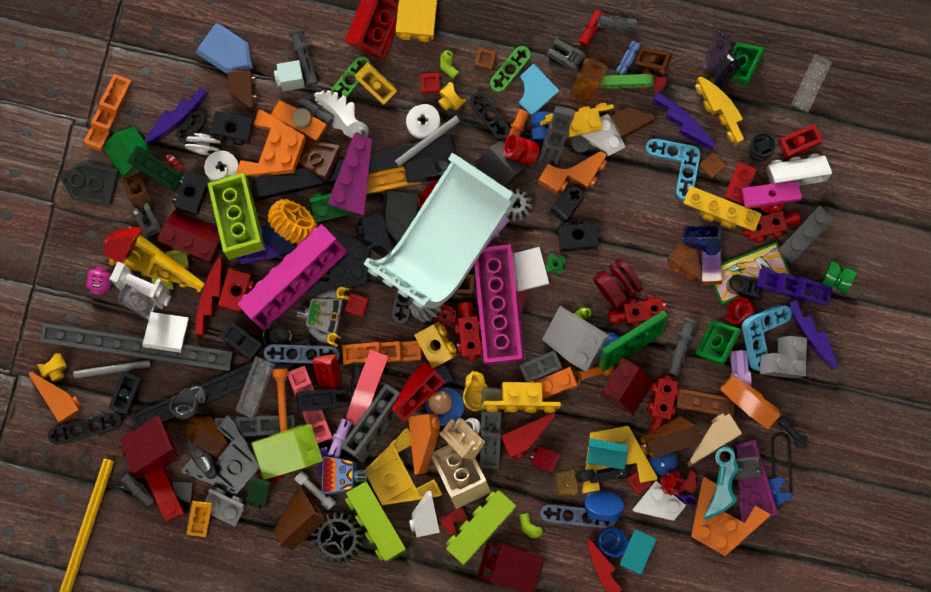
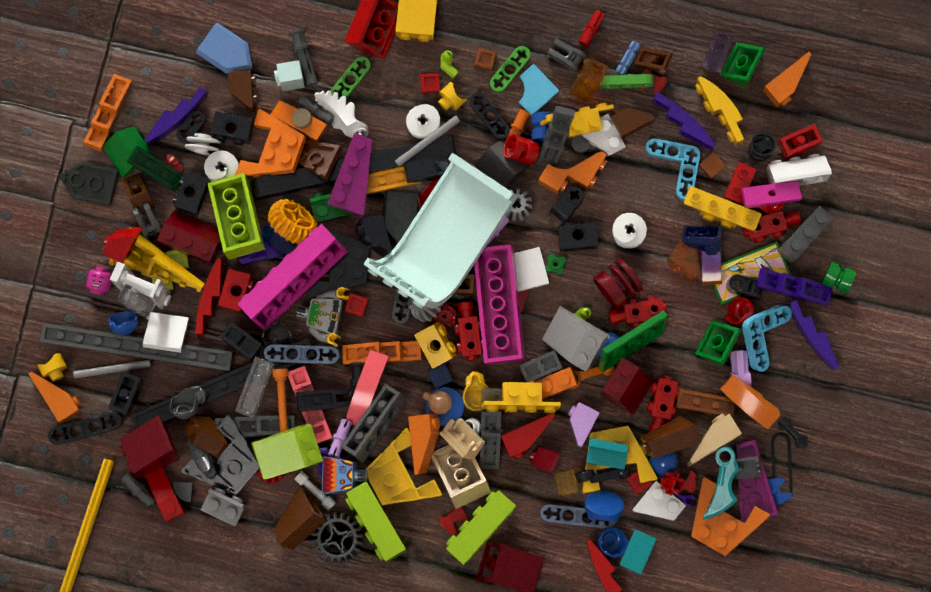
(123, 322): none -> blue hair
(198, 518): light orange slope -> none
(259, 492): dark green slope -> none
(327, 371): red slope -> none
(375, 83): yellow brick -> none
(418, 389): red slope -> none
(424, 517): white slope -> none
(529, 529): lime arm -> none
(581, 422): none -> lavender slope
(617, 23): dark grey pin -> none
(633, 239): none -> white piece
(685, 337): dark grey pin -> none
(725, 70): black beam -> none
(783, 86): none -> orange slope
(788, 361): light grey brick -> none
(811, 83): clear plate -> none

